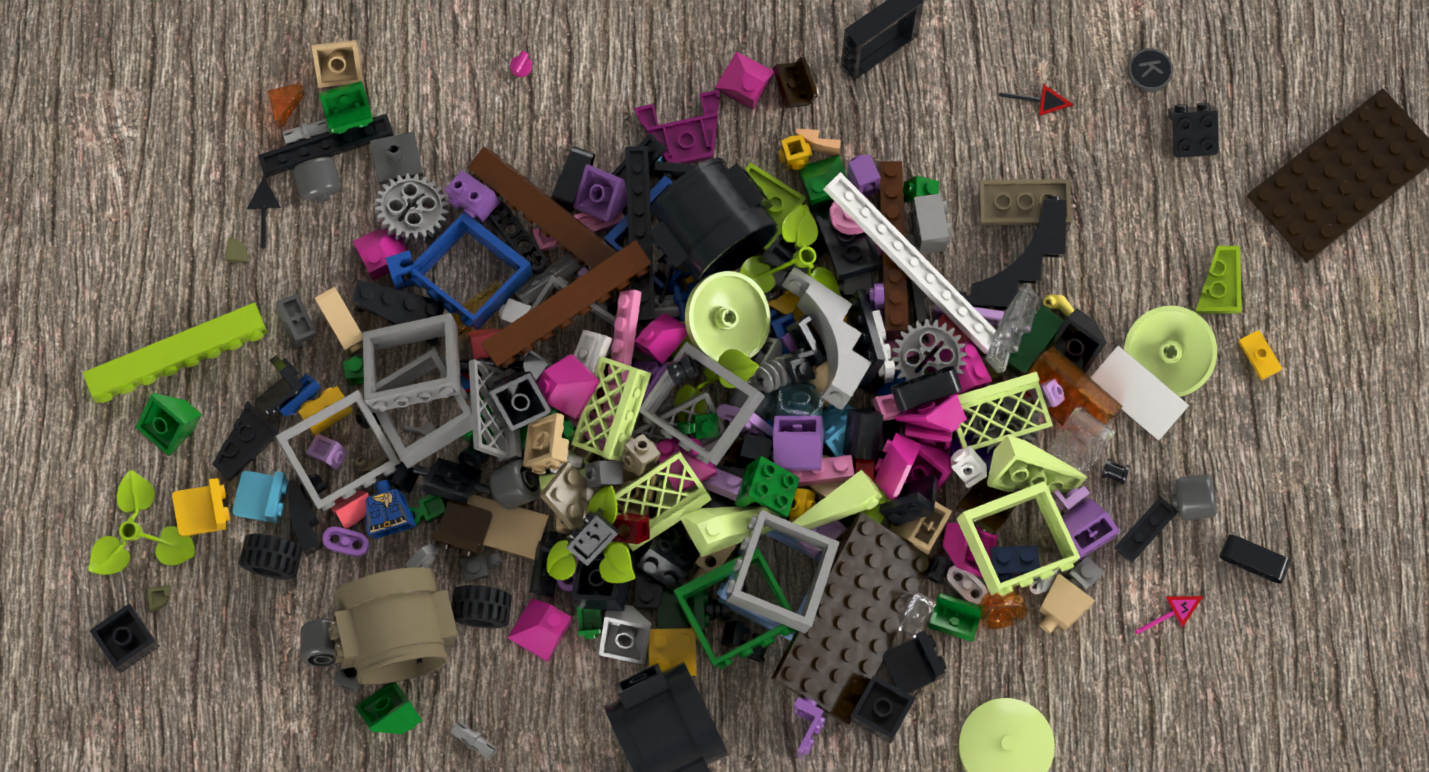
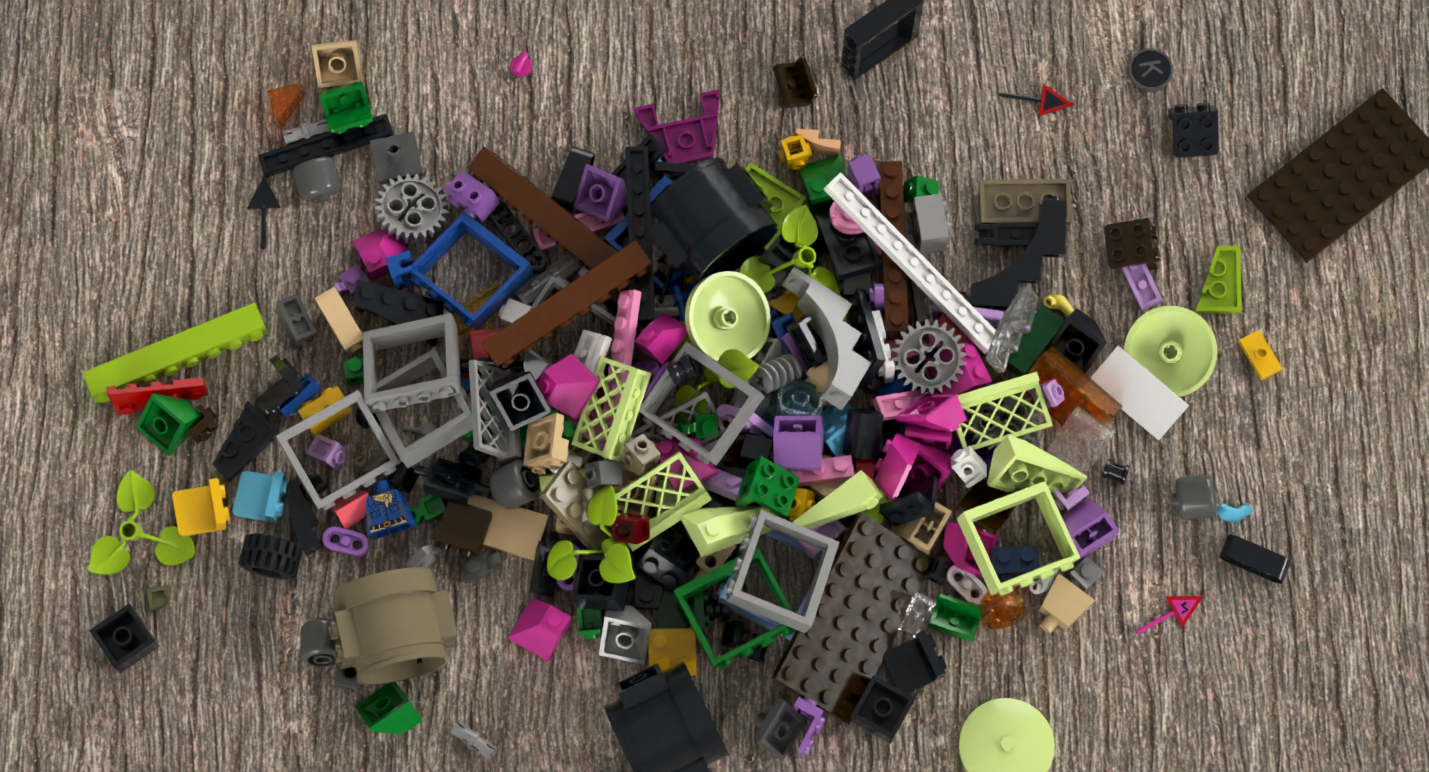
(135, 398): none -> red wing
(203, 430): none -> dark brown bracket
(236, 251): olive tile -> none
(348, 280): none -> medium lavender plate
(481, 606): black tyre -> none
(591, 536): bracket -> none
(744, 80): dark pink slope -> none
(779, 728): none -> dark grey tile
(799, 366): black bracket -> none
(926, 388): black beam -> none
(1007, 234): none -> black hinge
(1132, 244): none -> dark brown bracket
(1142, 286): none -> lavender plate
(1145, 530): black plate -> none
(1232, 514): none -> medium azure arm

